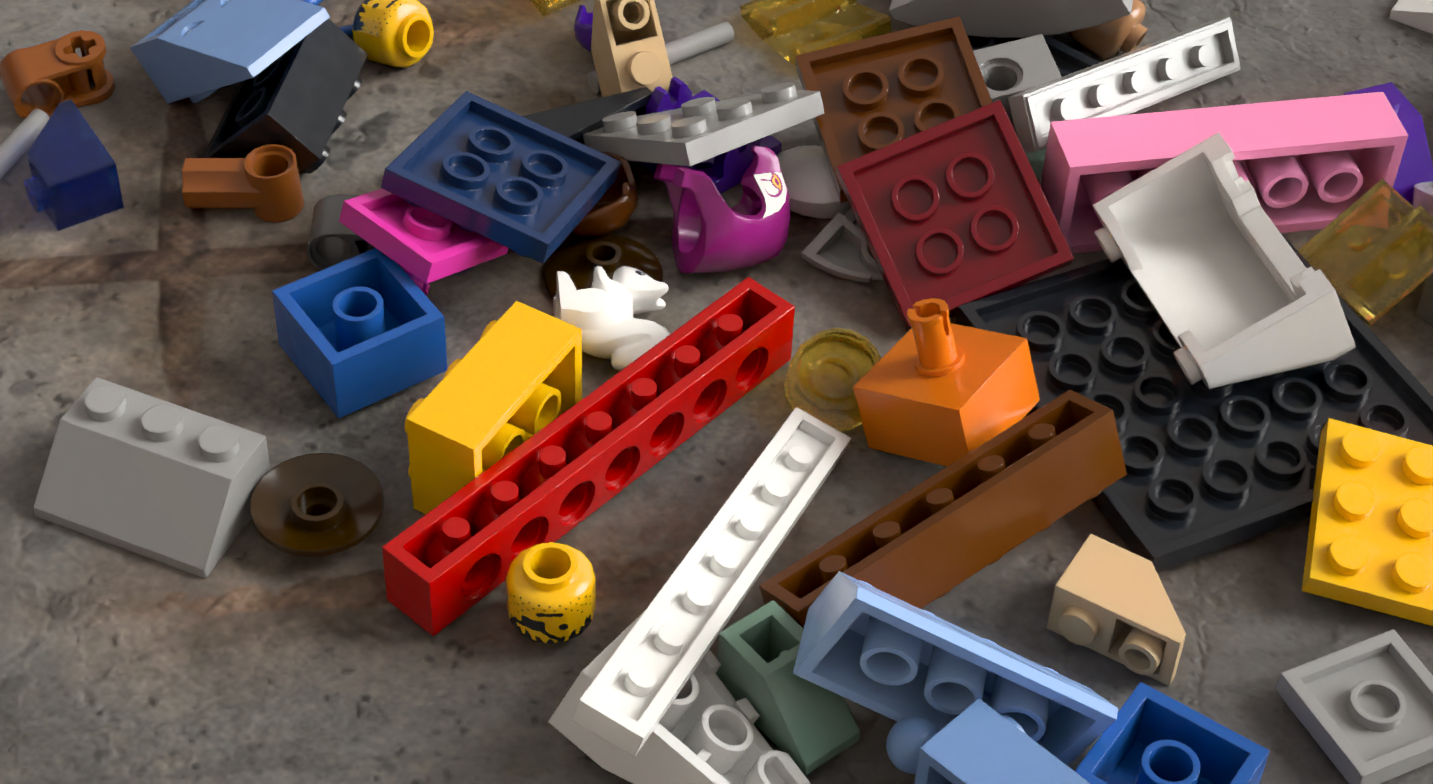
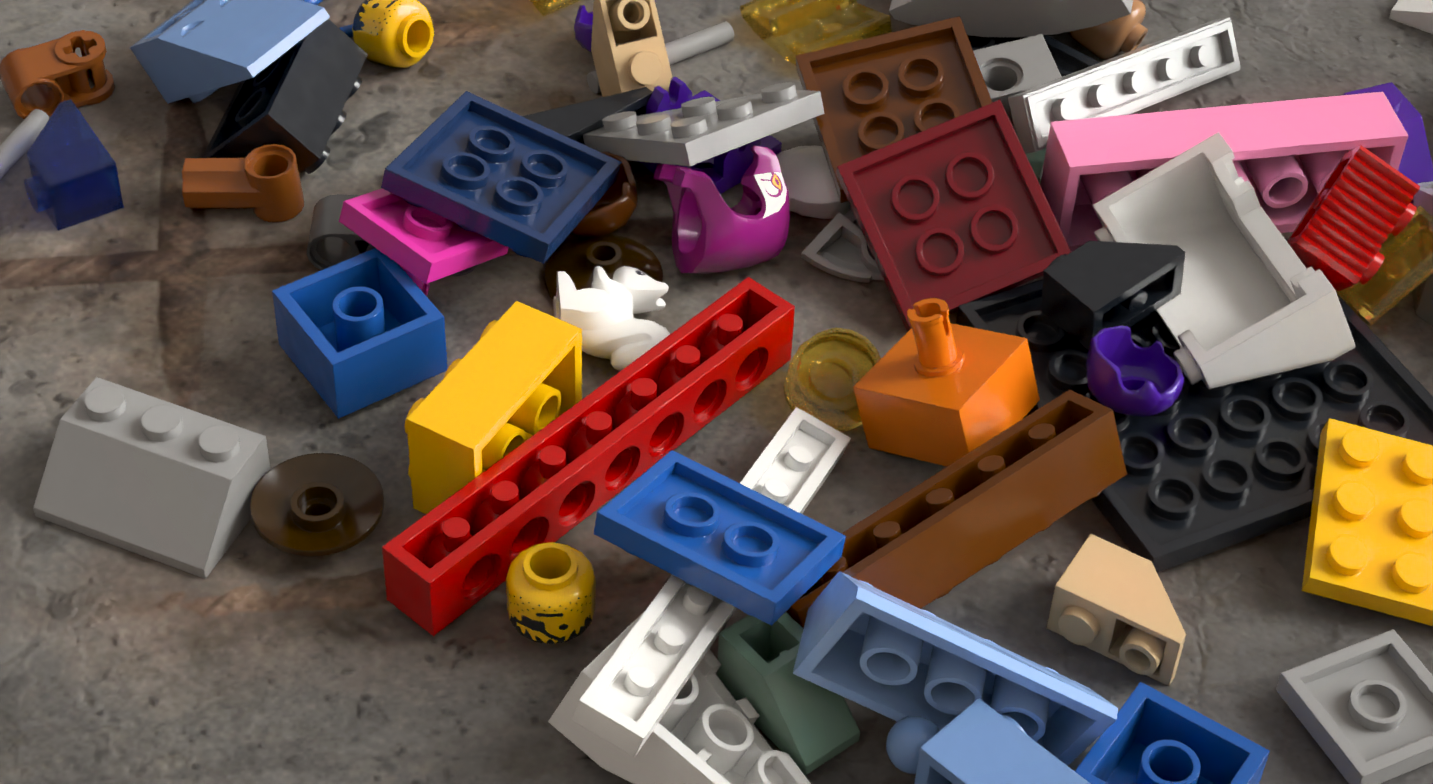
(720, 536): none -> blue plate
(1110, 285): none -> black slope
(1129, 376): none -> dark purple hair
(1353, 219): none -> red brick

